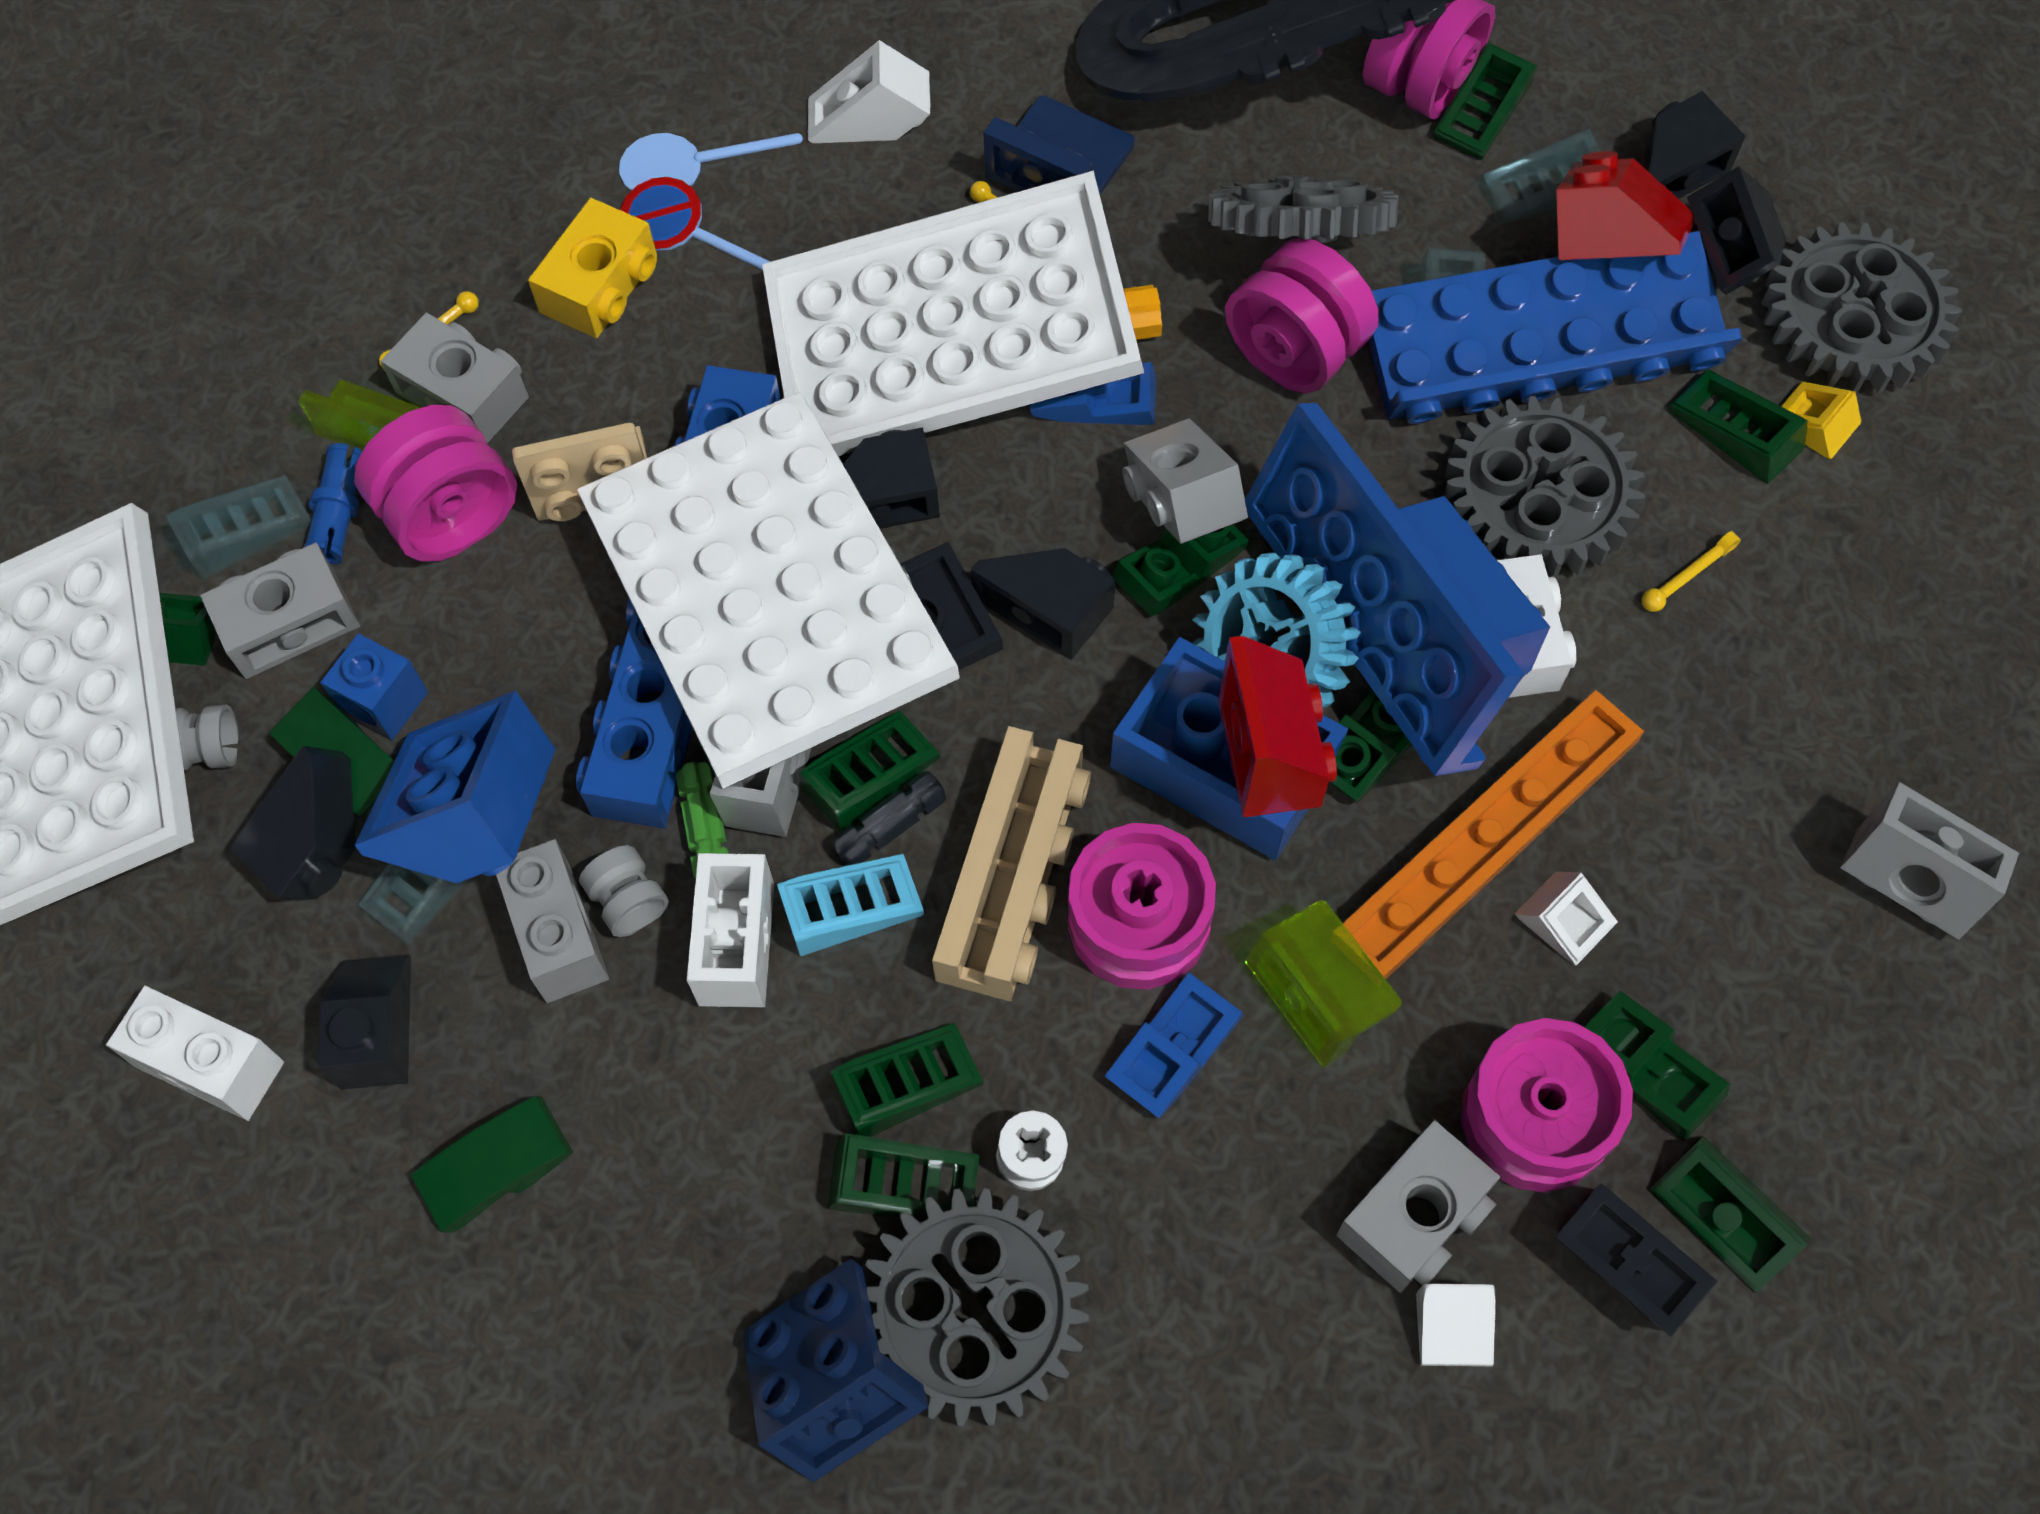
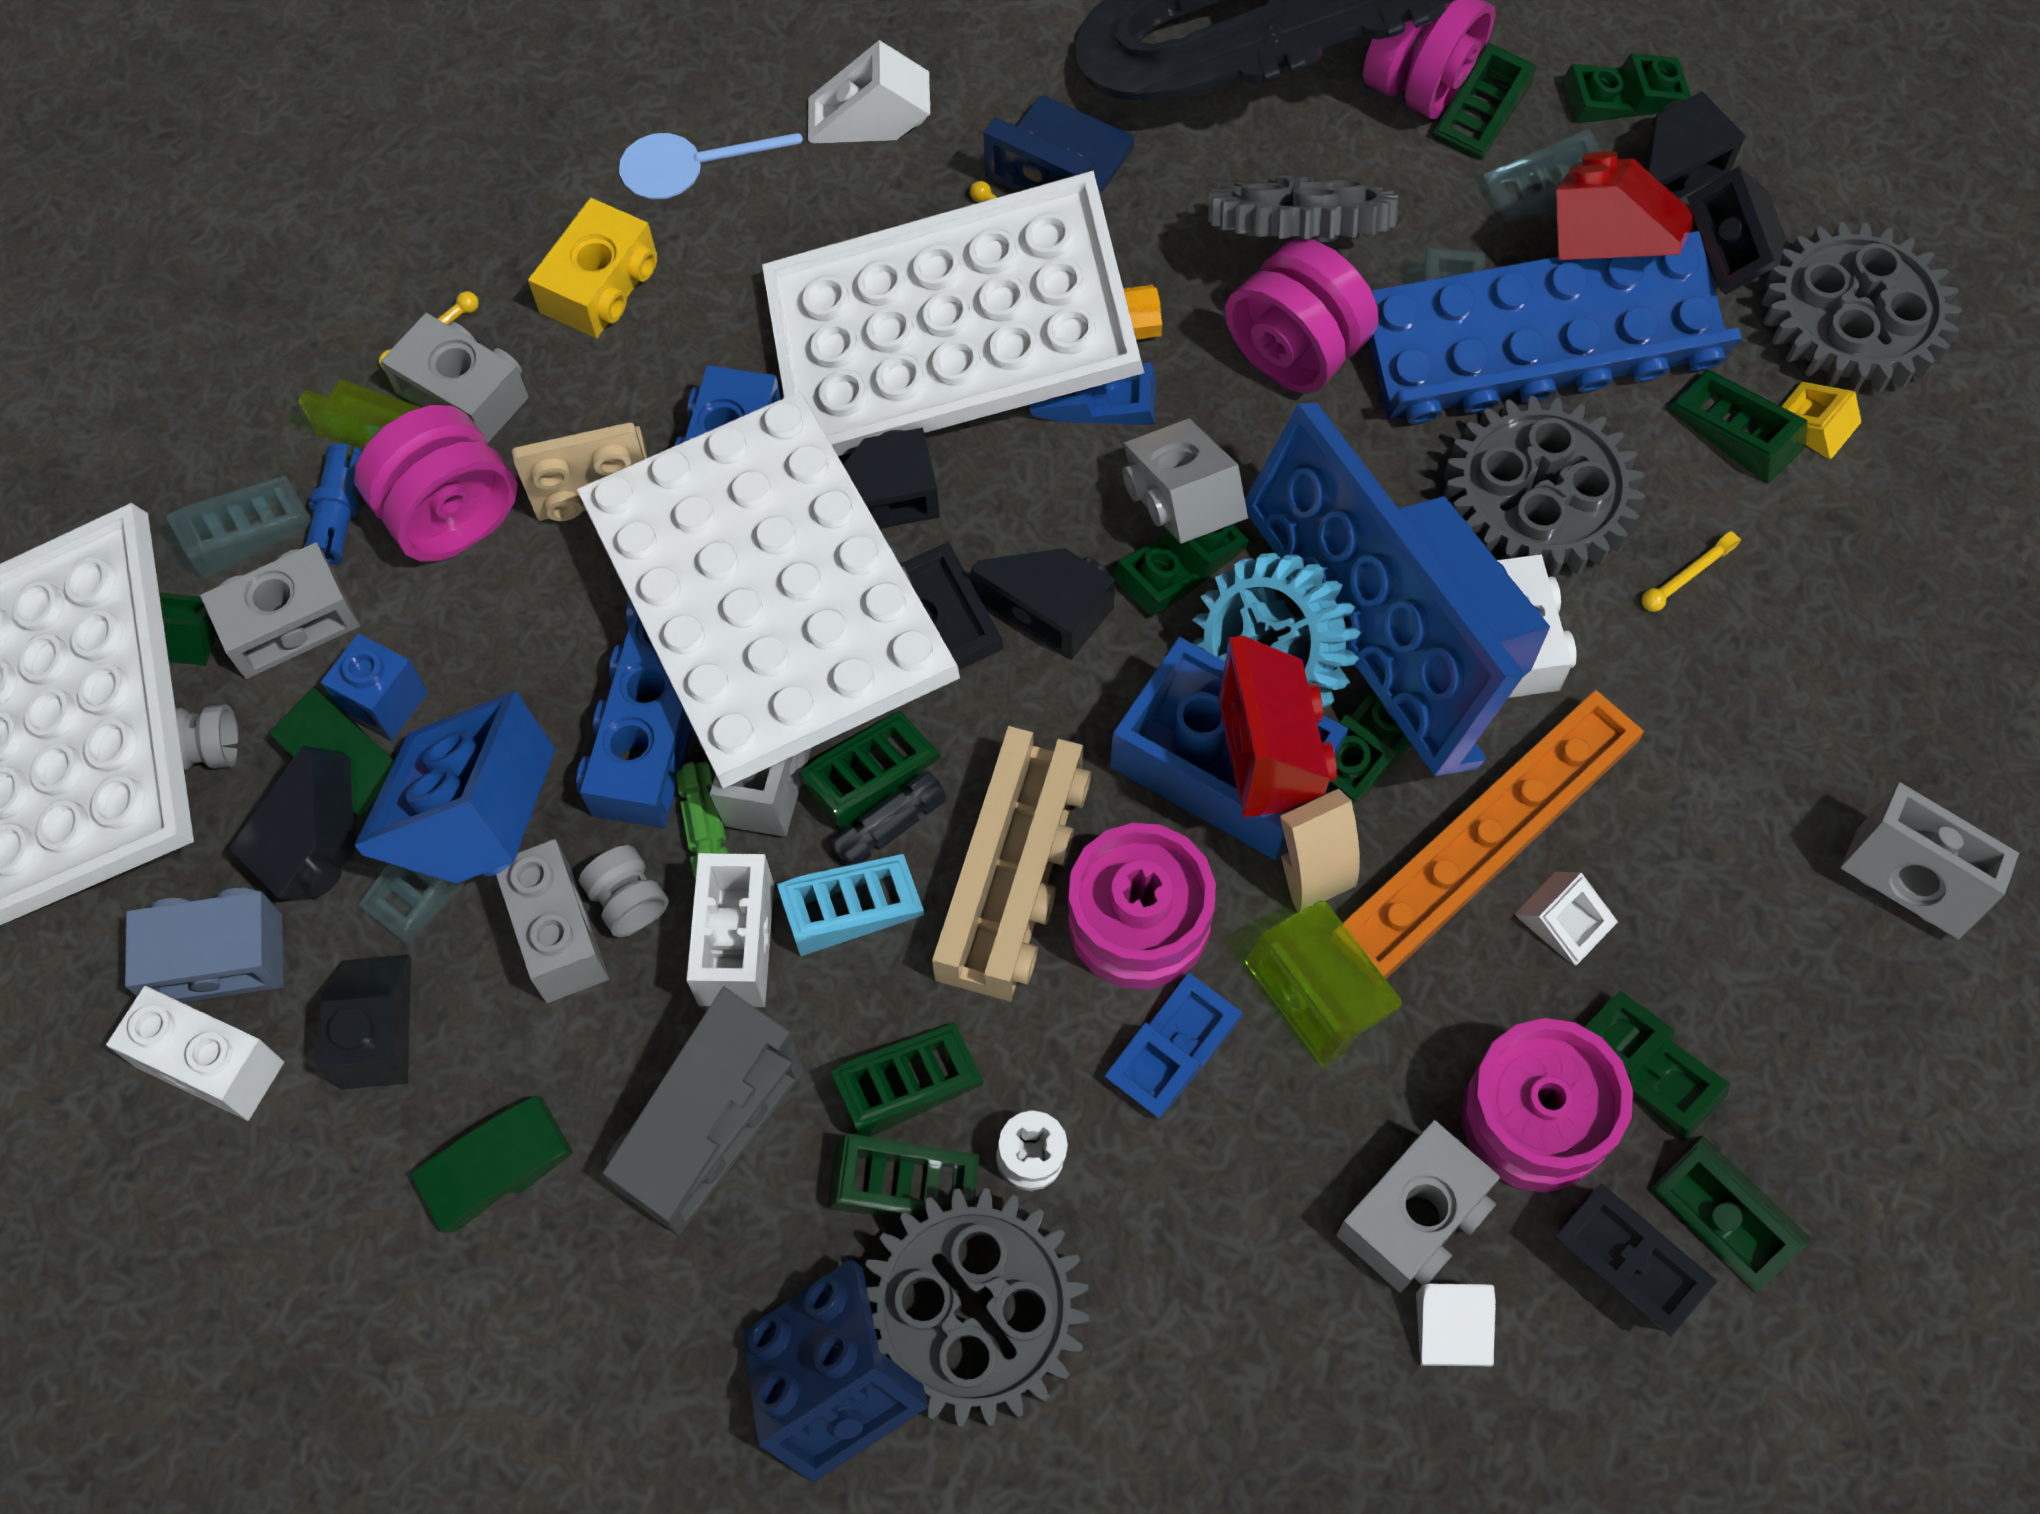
(205, 946): none -> sand blue brick
(675, 217): piece -> none
(704, 1111): none -> dark grey wedge
(1321, 849): none -> tan slope
(1634, 90): none -> dark green slope

